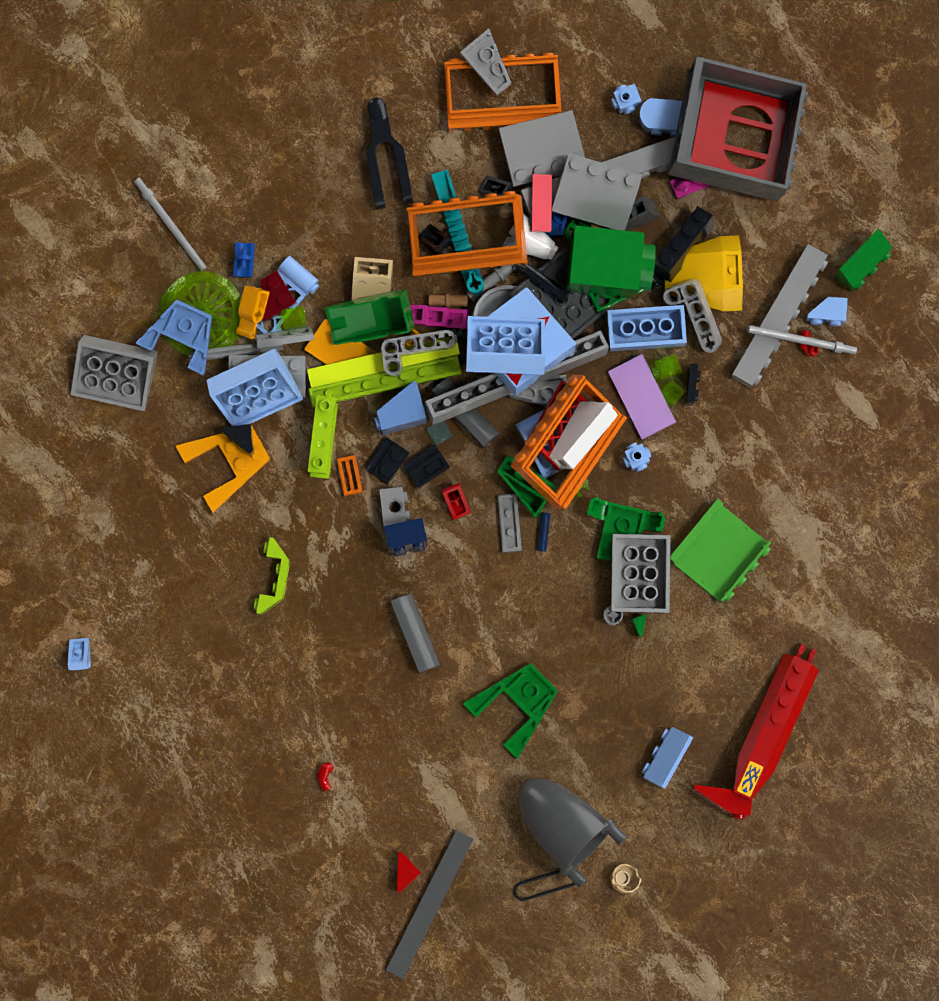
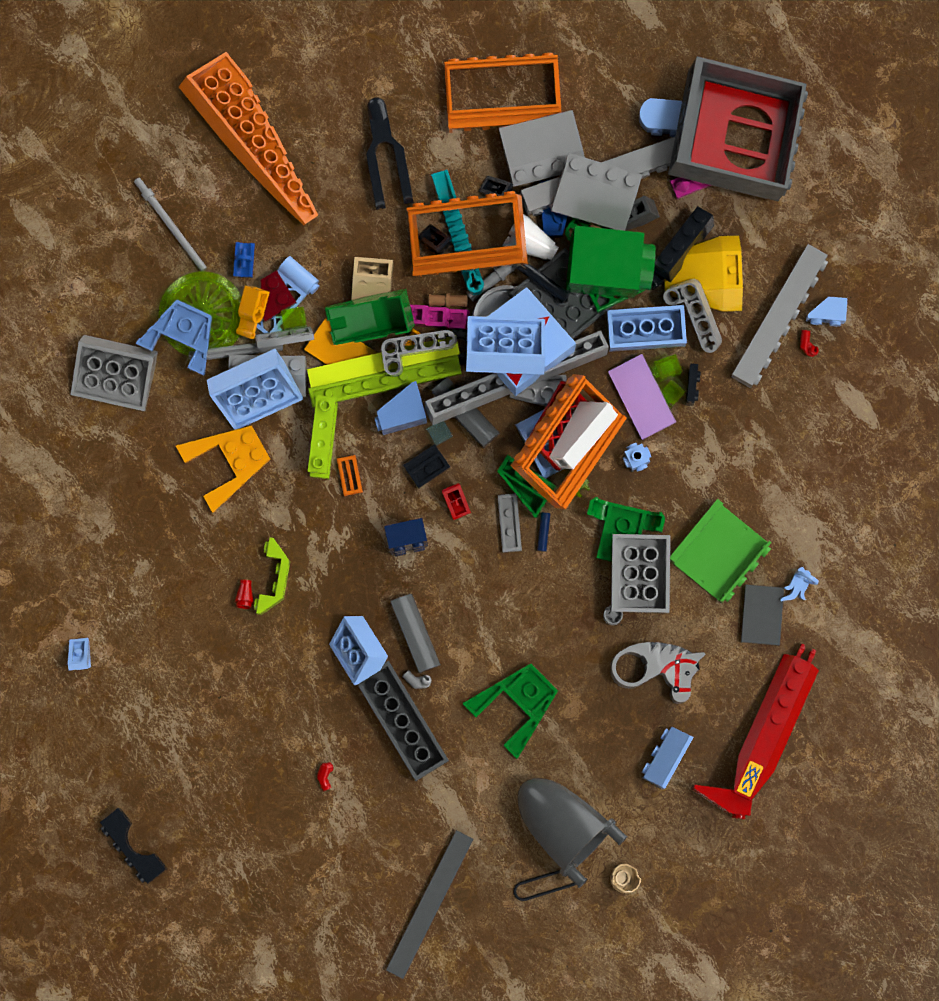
(118, 826): none -> black arch
(234, 113): none -> orange wedge
(241, 436): black slope -> none
(244, 596): none -> red cone
(357, 649): none -> light blue slope
(387, 460): black plate -> none
(391, 496): light grey brick -> none
(403, 722): none -> dark grey brick
(406, 872): red slope -> none
(417, 682): none -> light grey arm
(487, 63): light grey wing -> none
(541, 202): coral tile -> none
(632, 99): light blue brick -> none
(639, 623): green slope -> none
(670, 661): none -> light grey animal
(762, 615): none -> dark grey tile
(799, 584): none -> light blue piece
(836, 346): light grey bar -> none
(864, 261): green slope -> none

